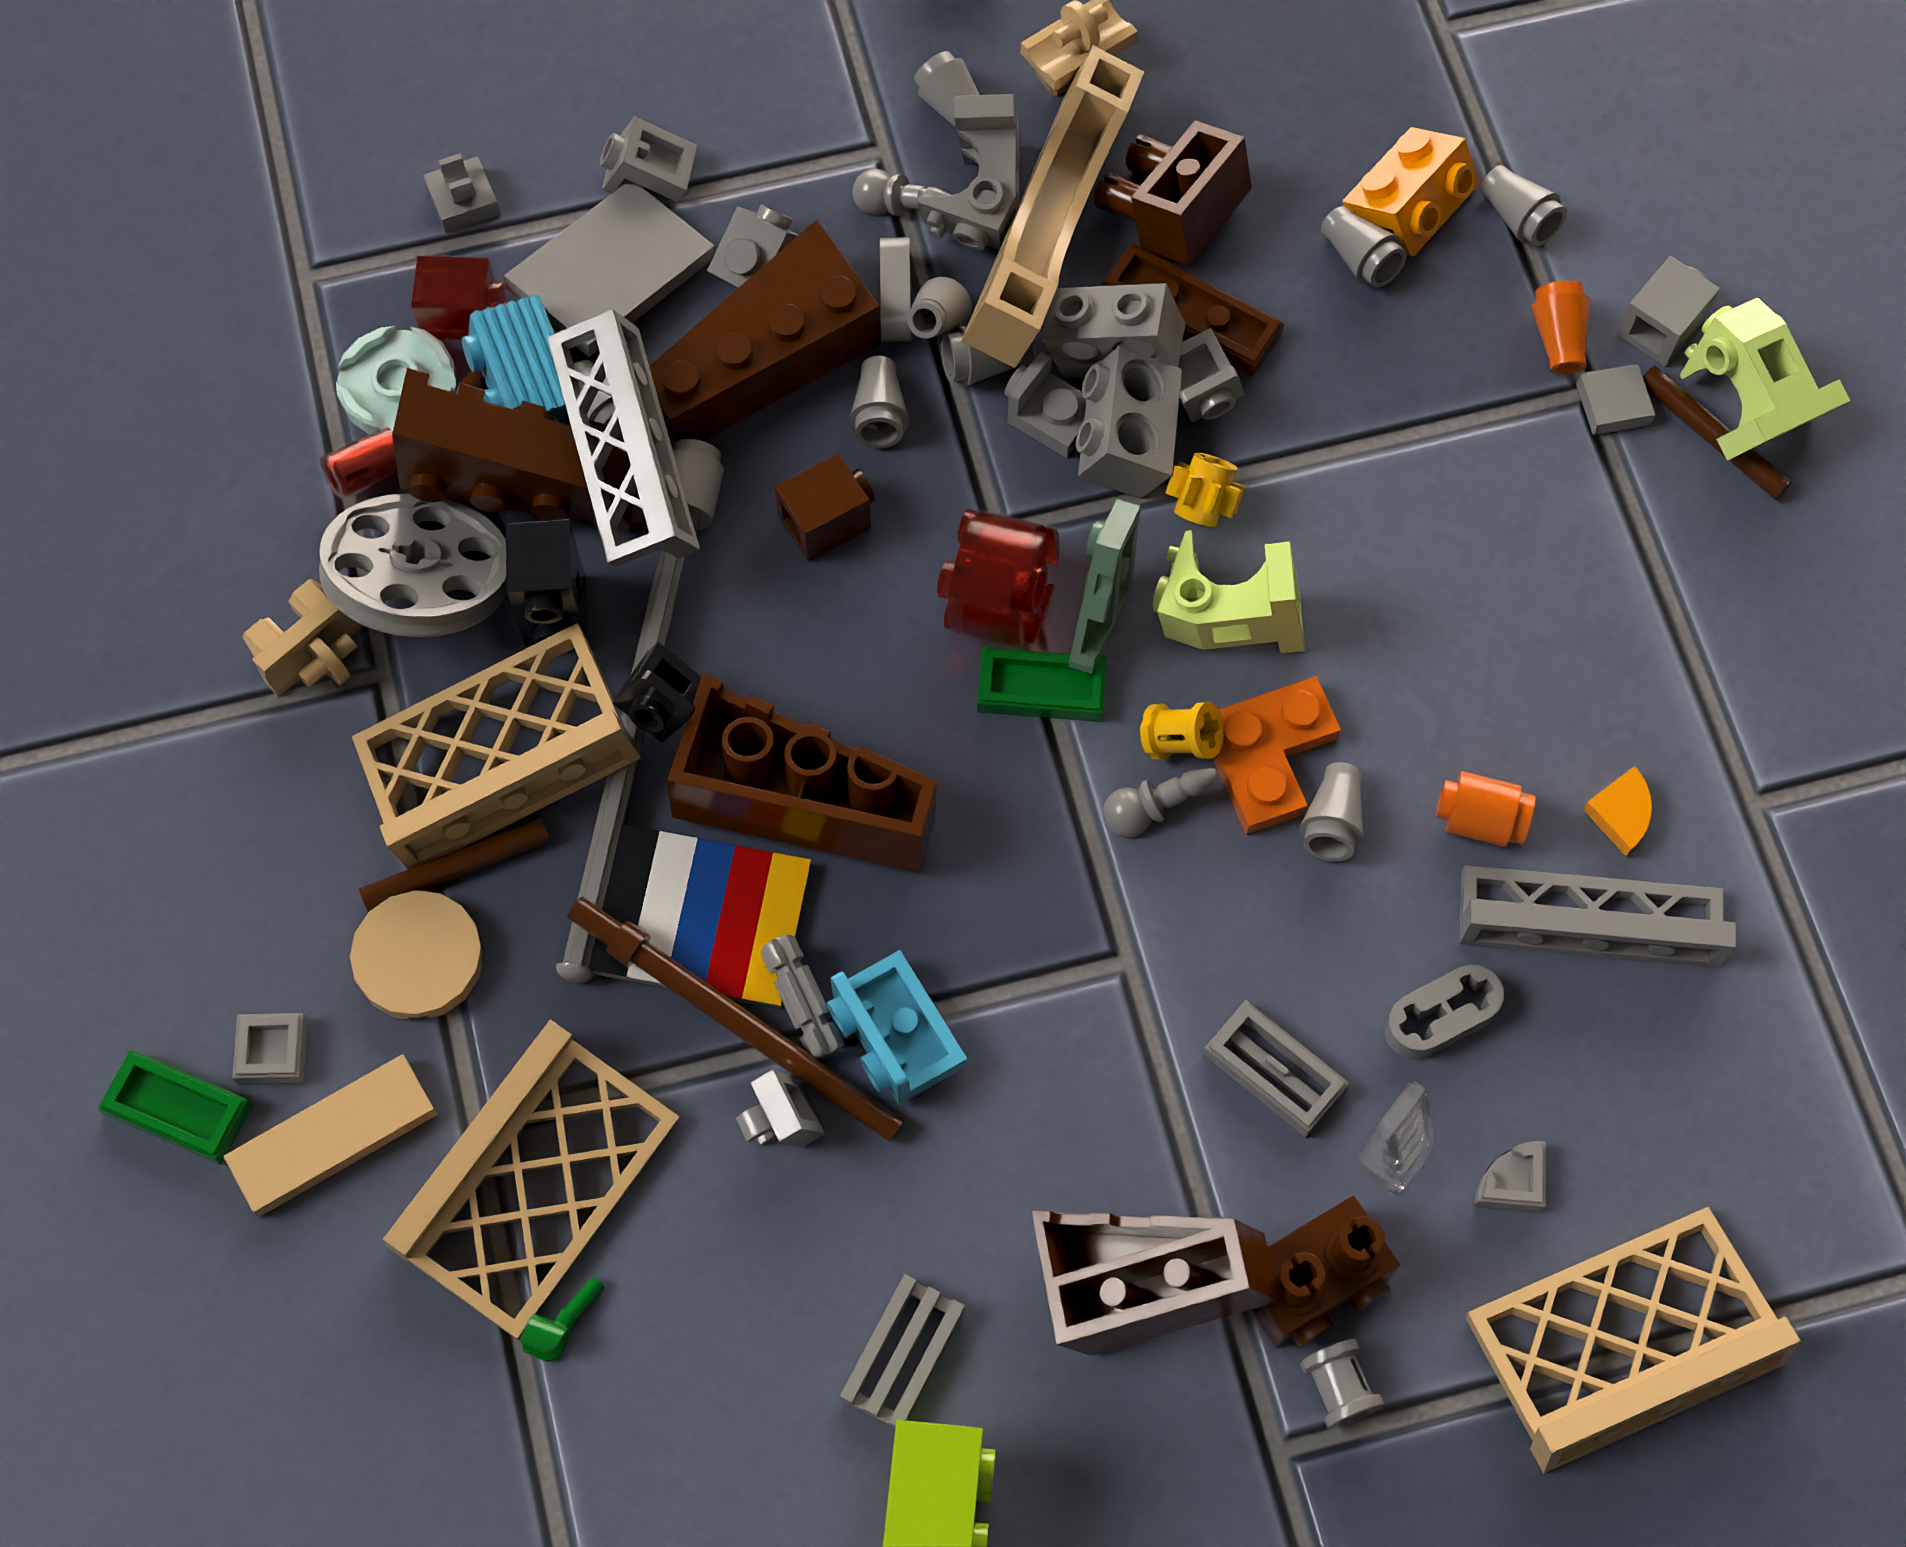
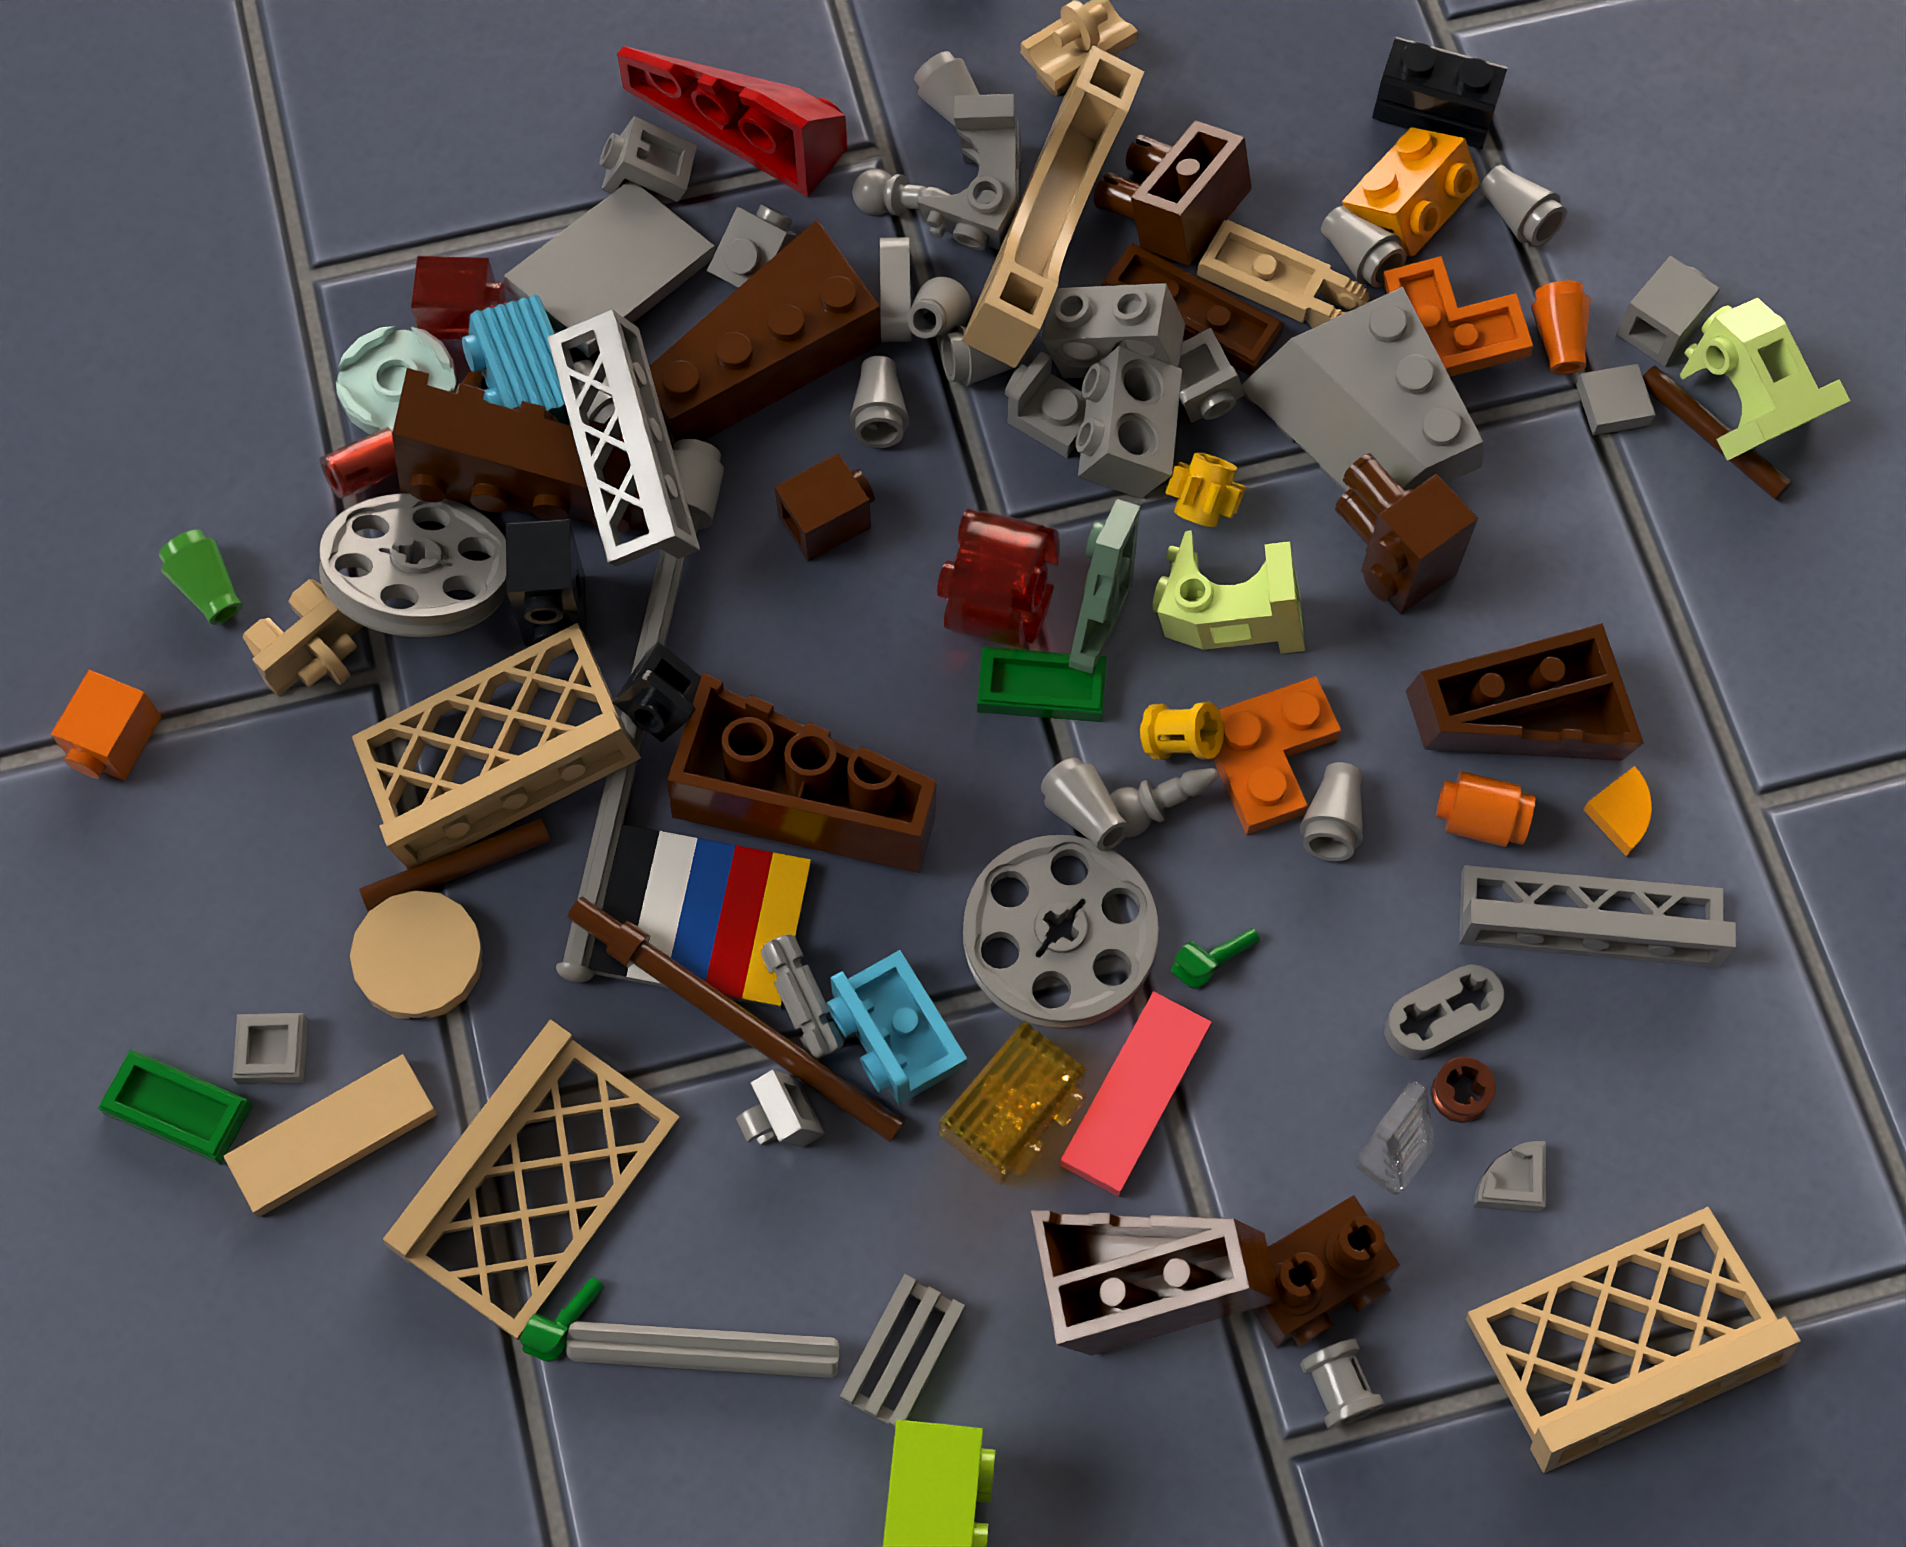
(105, 727): none -> orange brick
(200, 574): none -> bright green cone
(461, 192): light grey tile -> none
(703, 1349): none -> light grey axle
(751, 117): none -> red wedge
(1014, 1104): none -> clear yellow brick
(1065, 960): none -> light grey wedge
(1082, 801): none -> light grey cone
(1135, 1094): none -> coral tile
(1197, 966): none -> green hand
(1260, 1087): light grey tile -> none
(1278, 276): none -> tan hinge
(1372, 389): none -> light grey wedge
(1410, 534): none -> reddish brown brick
(1439, 91): none -> black brick
(1467, 335): none -> orange plate
(1482, 1085): none -> copper bush
(1530, 700): none -> reddish brown wedge

